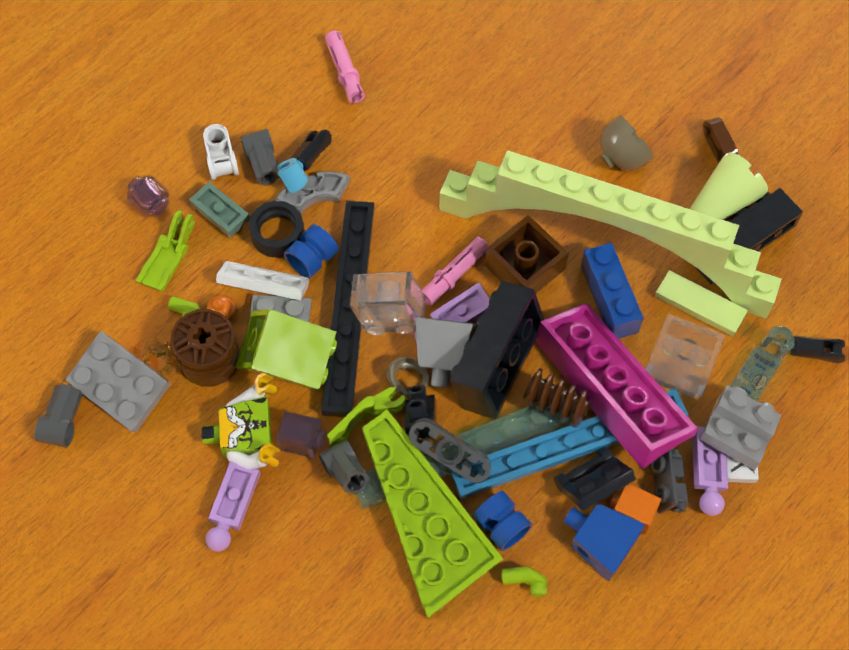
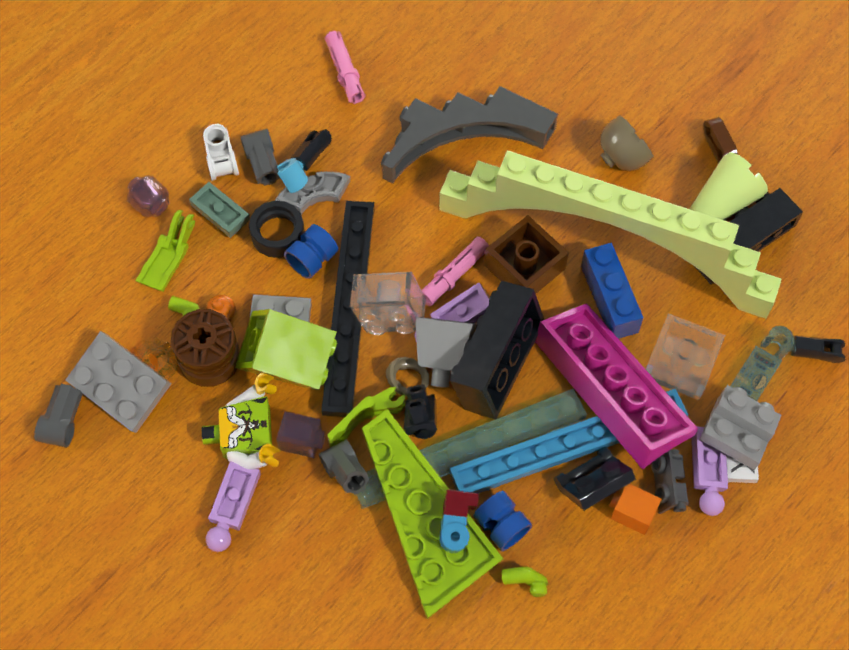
(262, 280): white tile -> none
(452, 463): dark grey beam -> none
(453, 529): none -> leg
(463, 118): none -> dark grey arch
(557, 398): reddish brown piece -> none
(603, 537): blue torso -> none
(701, 303): yellowish green tile -> none

